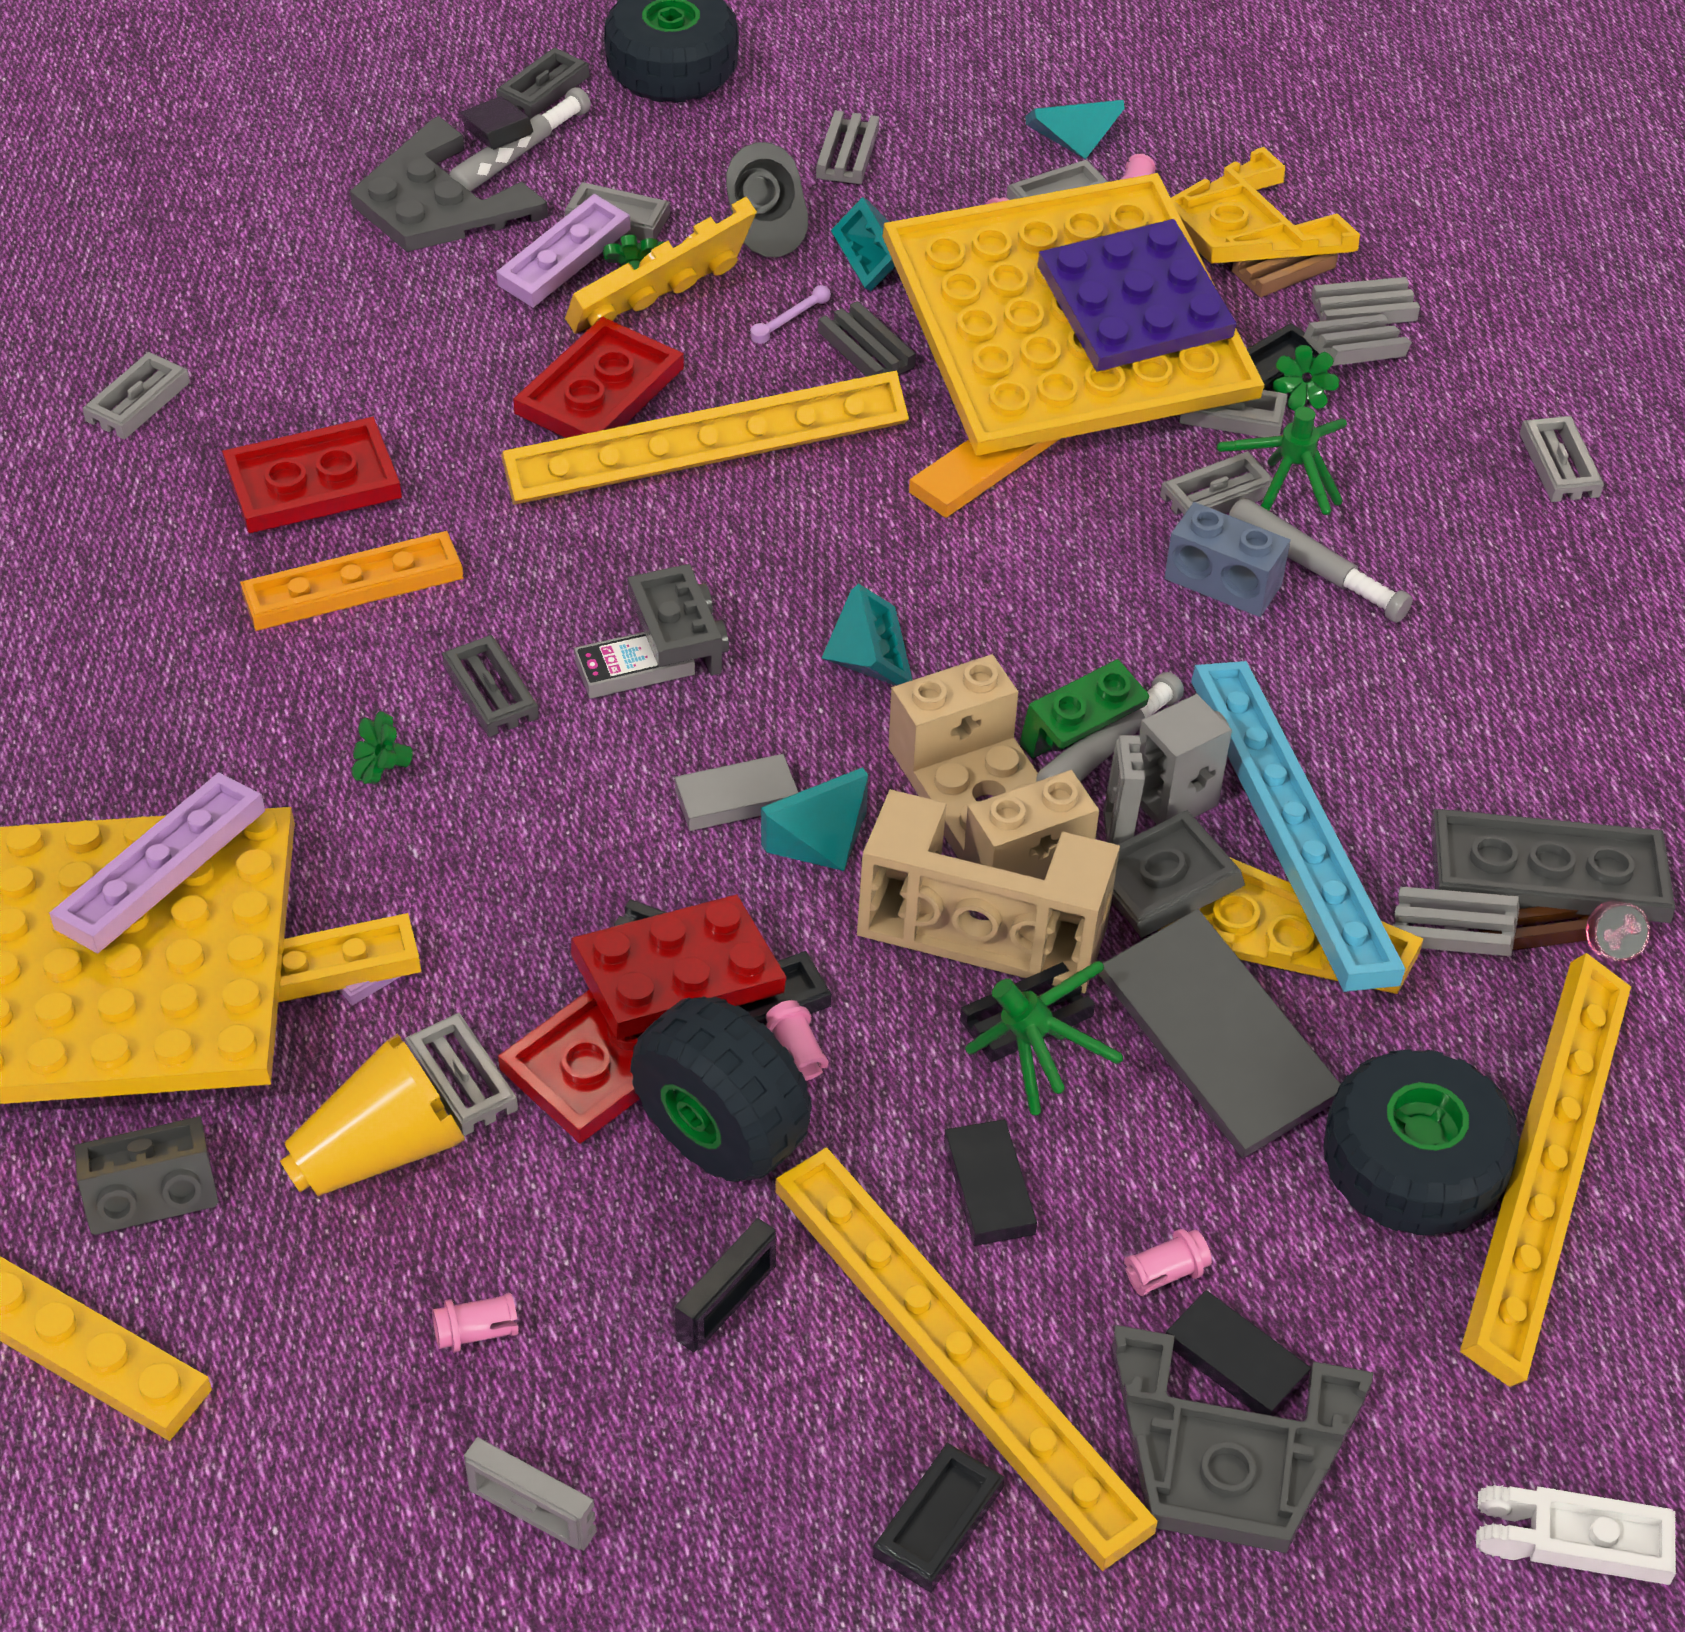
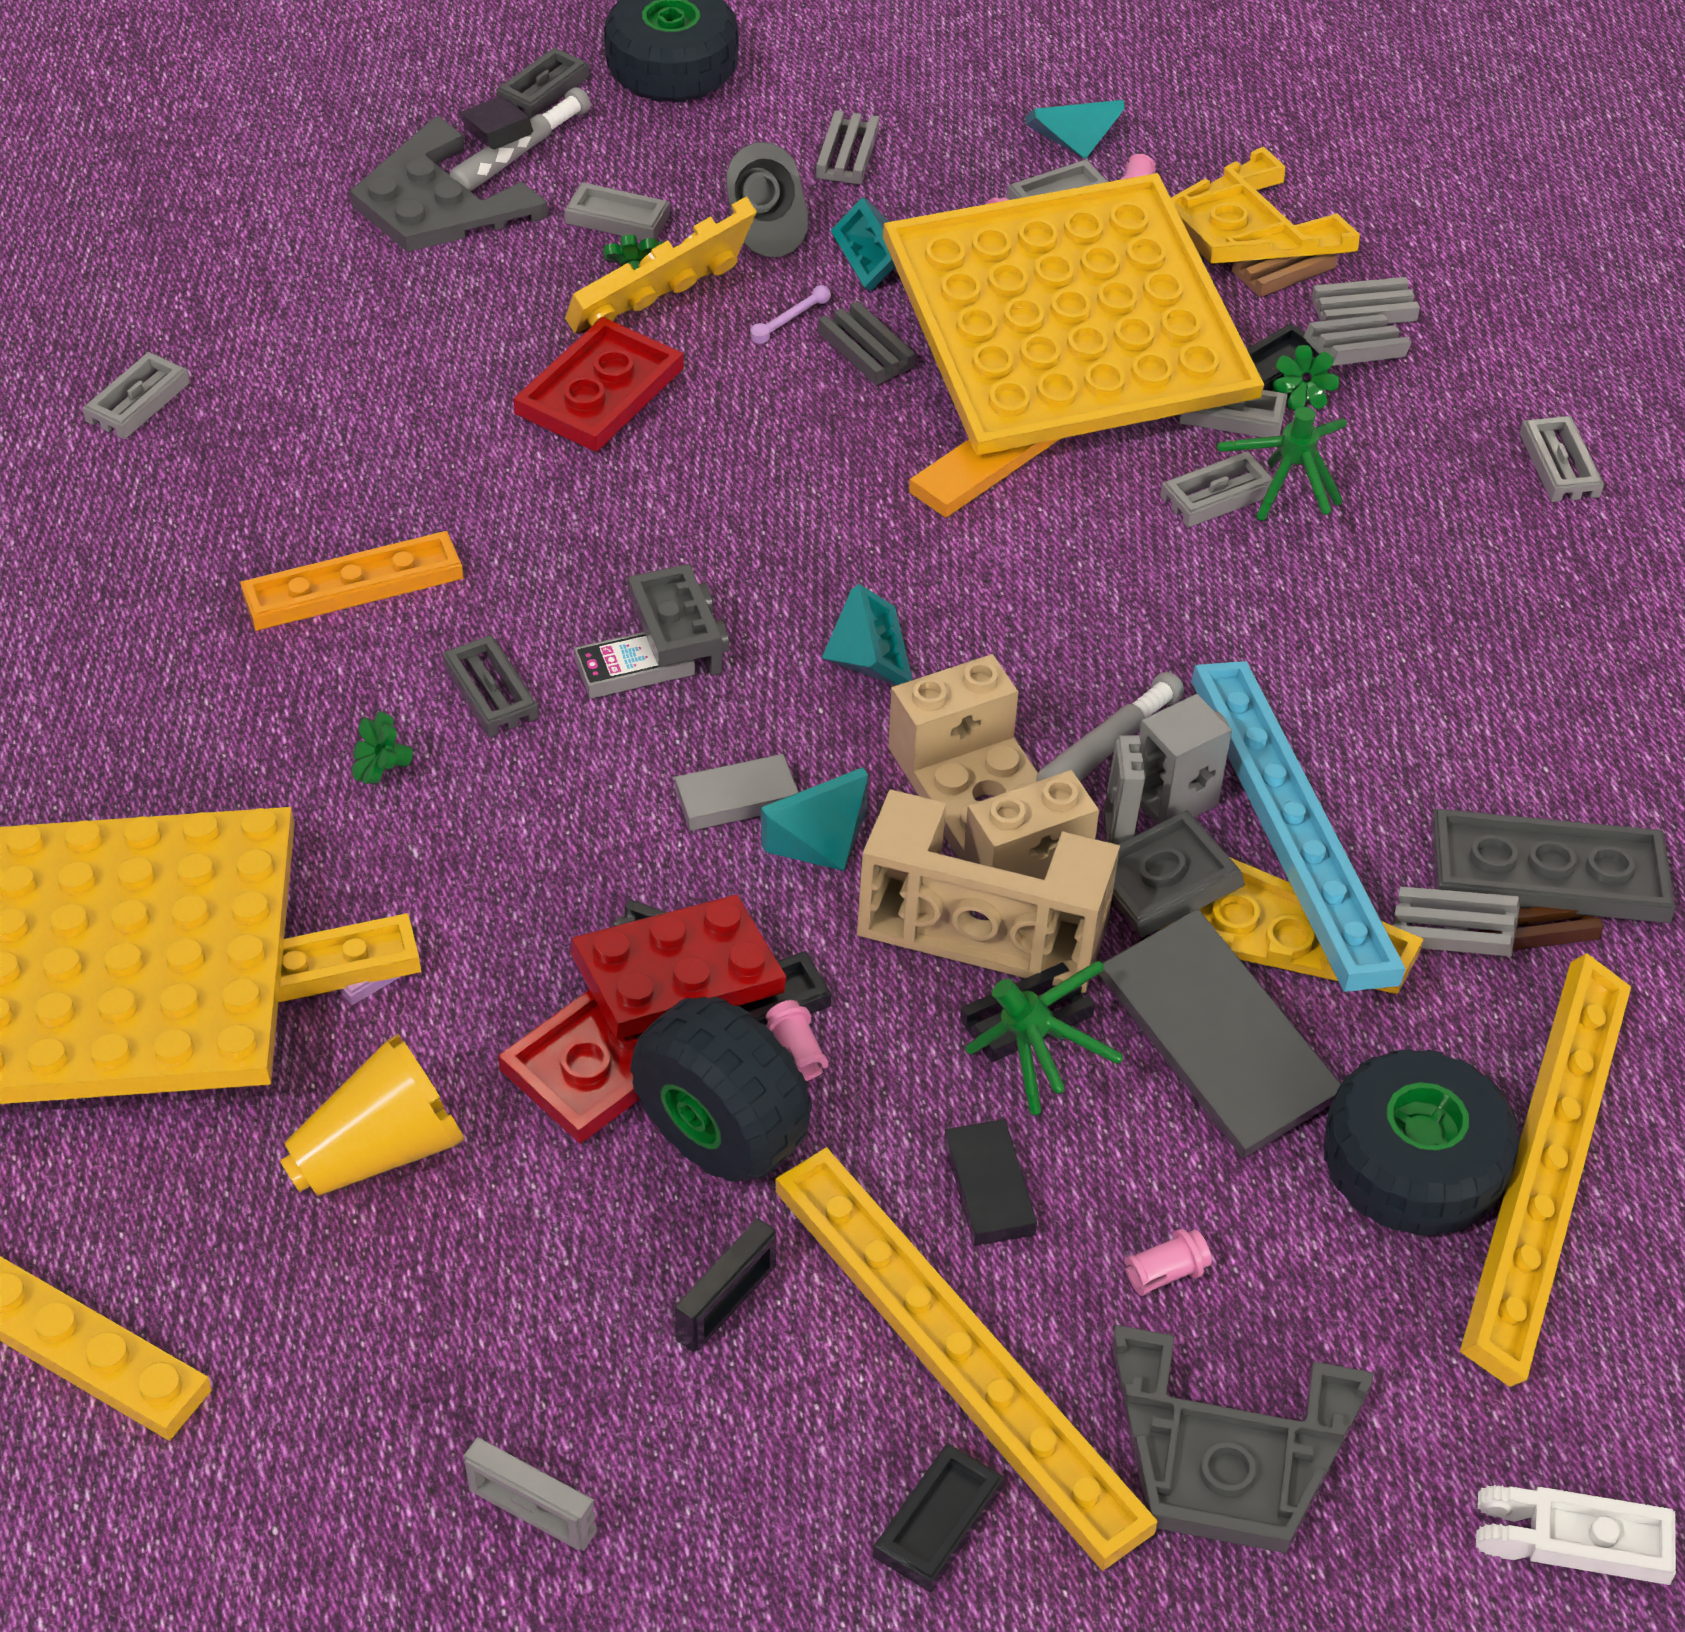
(145, 1175): dark grey bracket -> none
(157, 862): lavender plate -> none
(311, 474): red plate -> none
(474, 1321): bright pink pin -> none
(482, 1108): light grey tile -> none
(563, 250): lavender plate -> none
(703, 437): yellow plate -> none
(1081, 708): green bracket -> none
(1136, 294): dark purple plate -> none
(1227, 559): sand blue brick -> none
(1238, 1355): black tile -> none
(1324, 561): light grey piece -> none
(1618, 930): tile -> none

